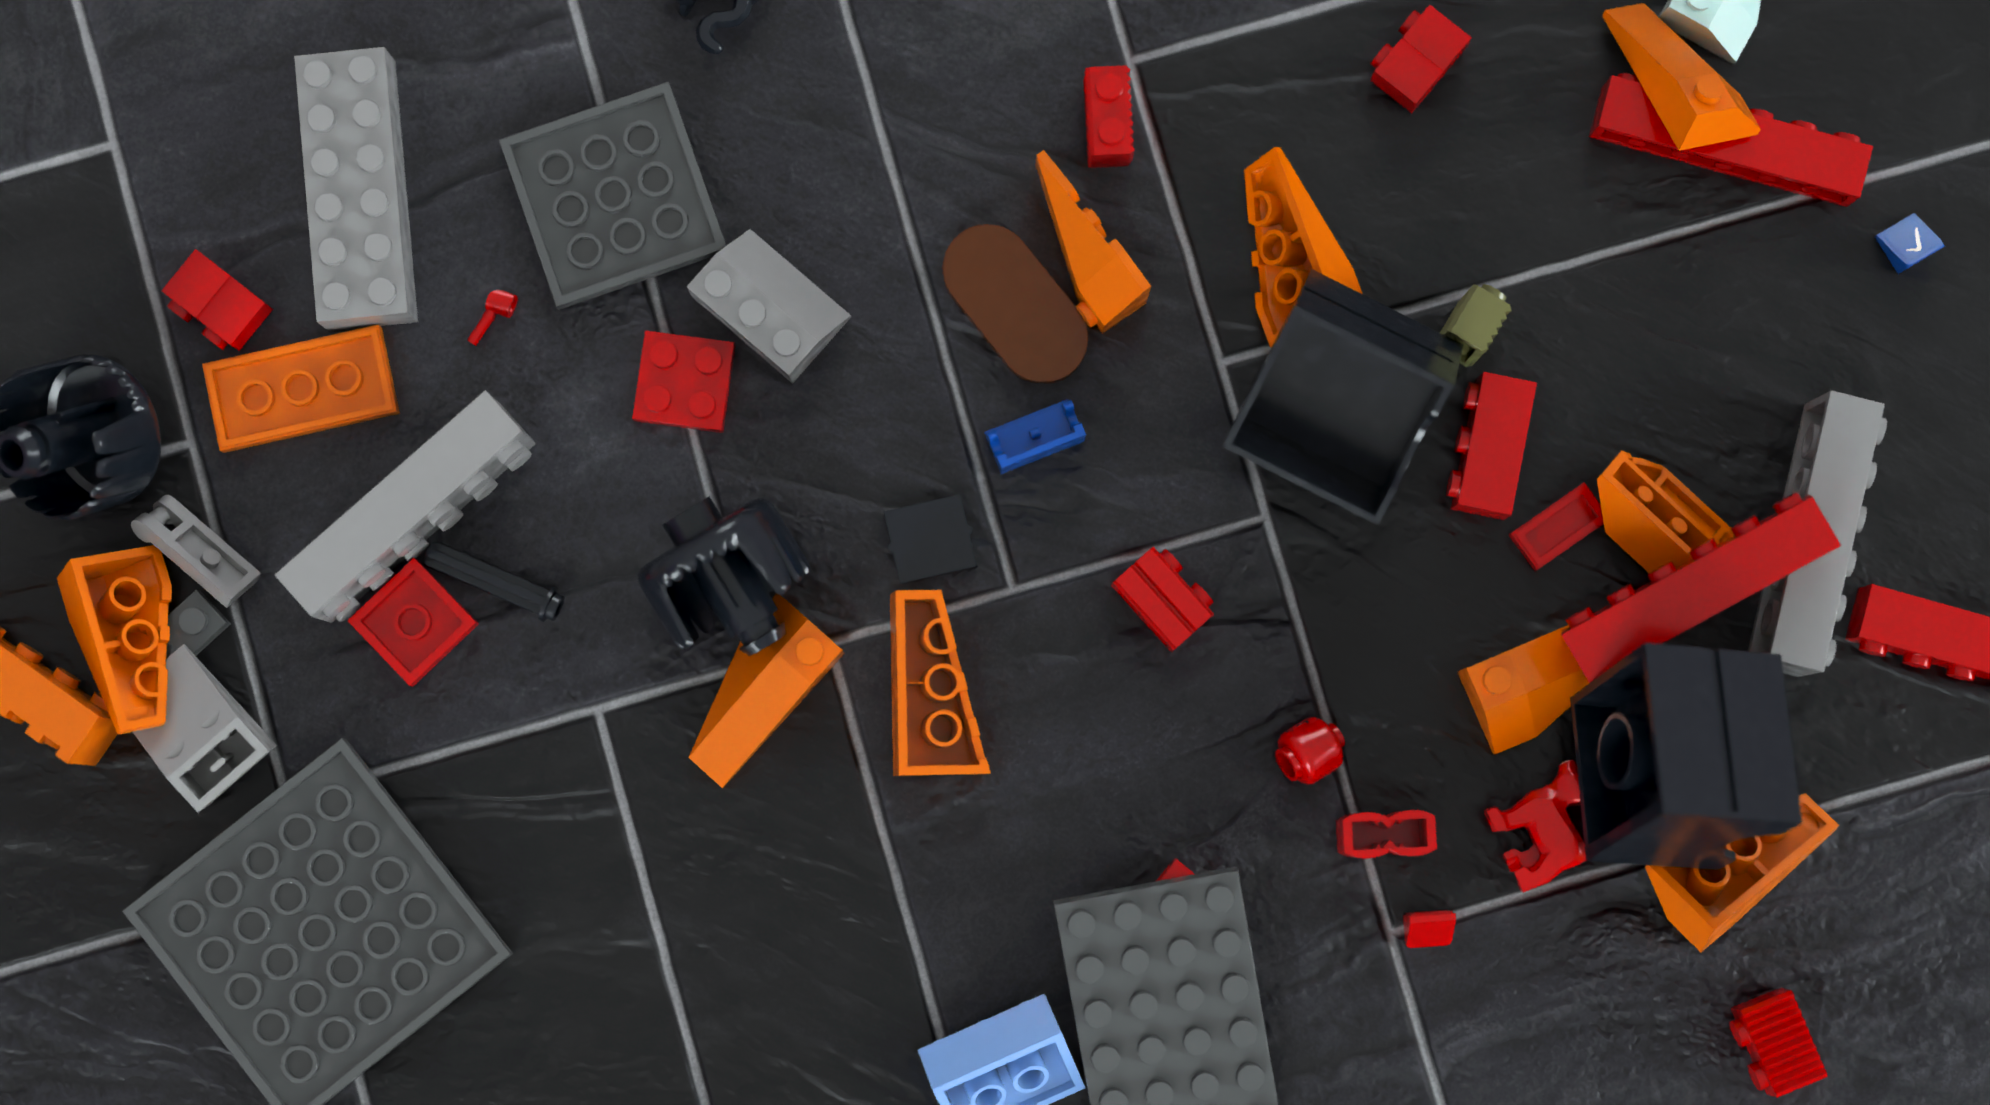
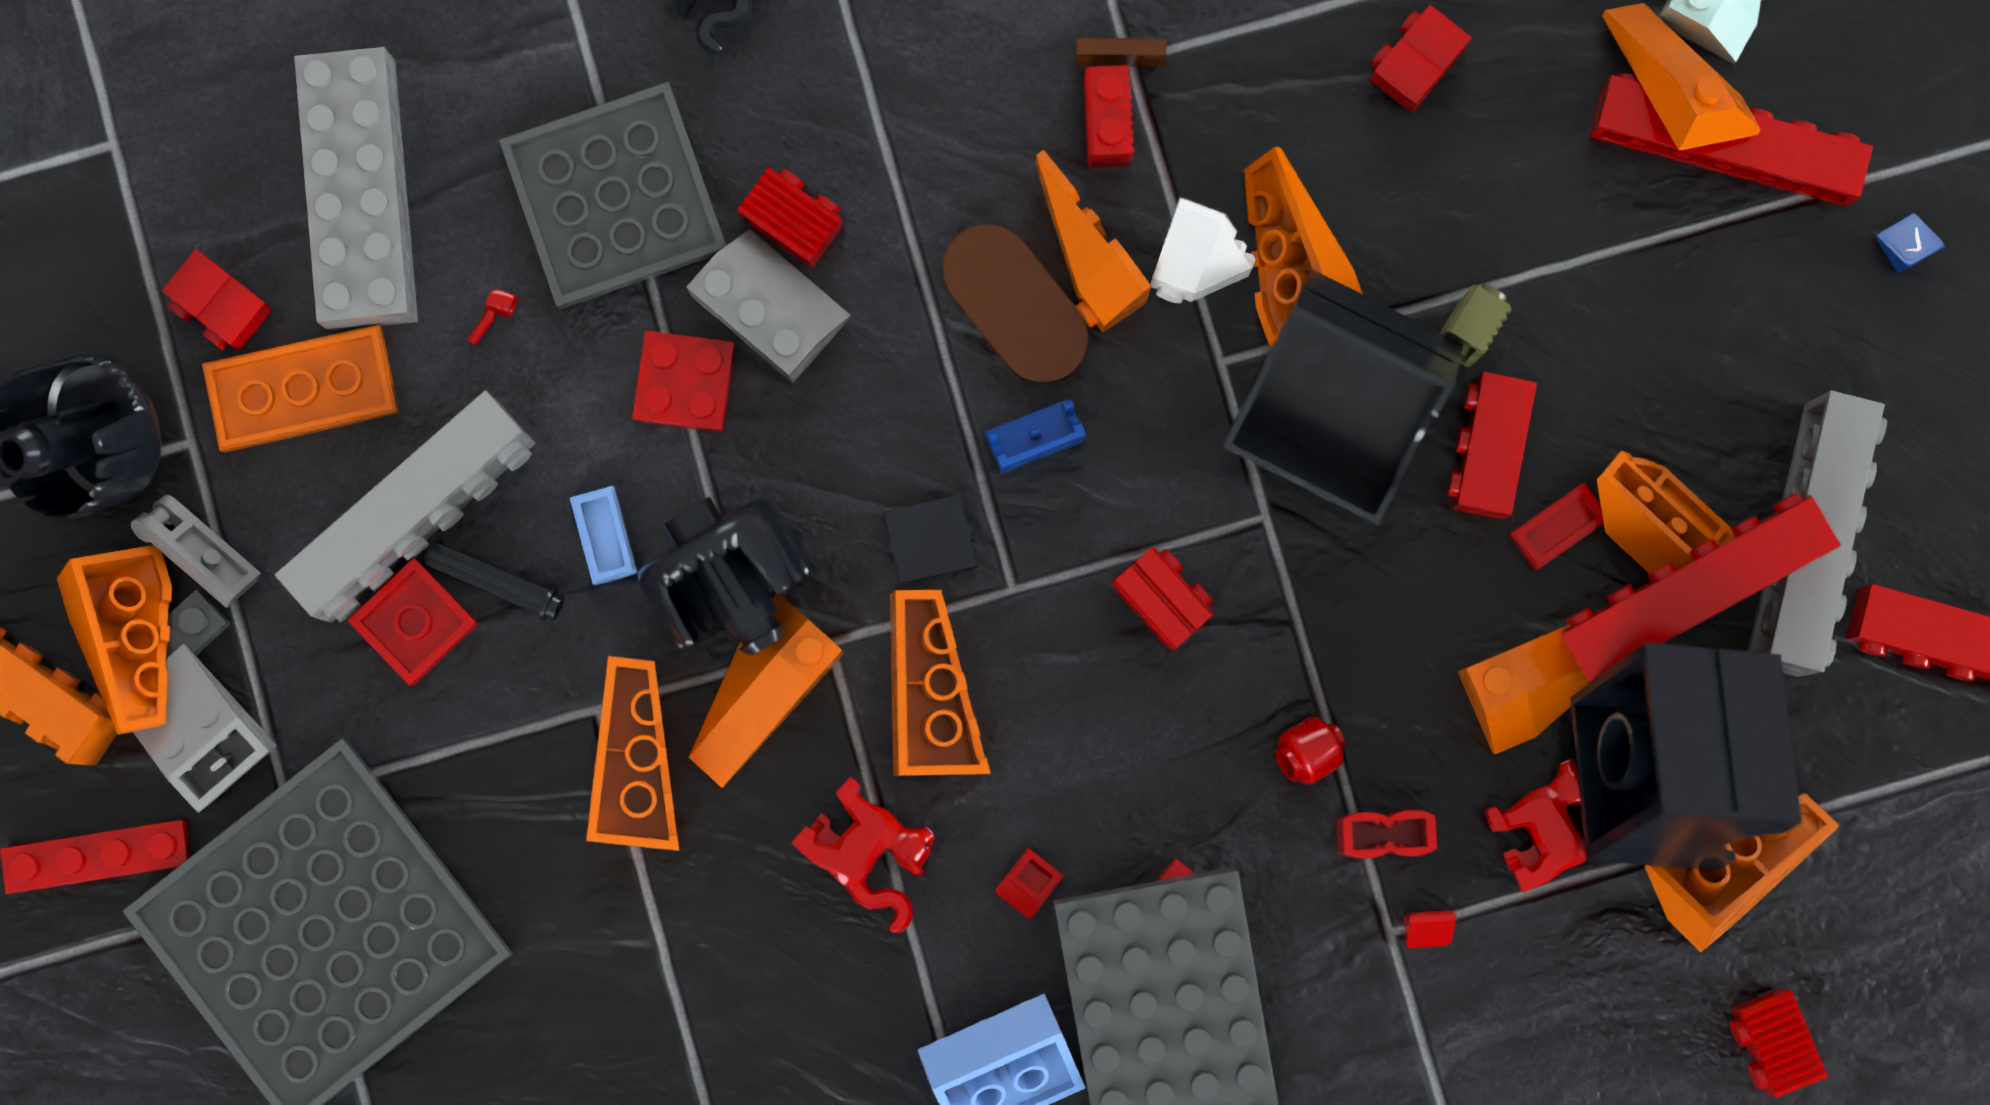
(95, 856): none -> red plate
(603, 535): none -> light blue tile
(631, 767): none -> orange wedge
(791, 216): none -> red brick
(861, 846): none -> red animal
(1028, 883): none -> red slope
(1120, 51): none -> reddish brown tile
(1199, 255): none -> white wedge

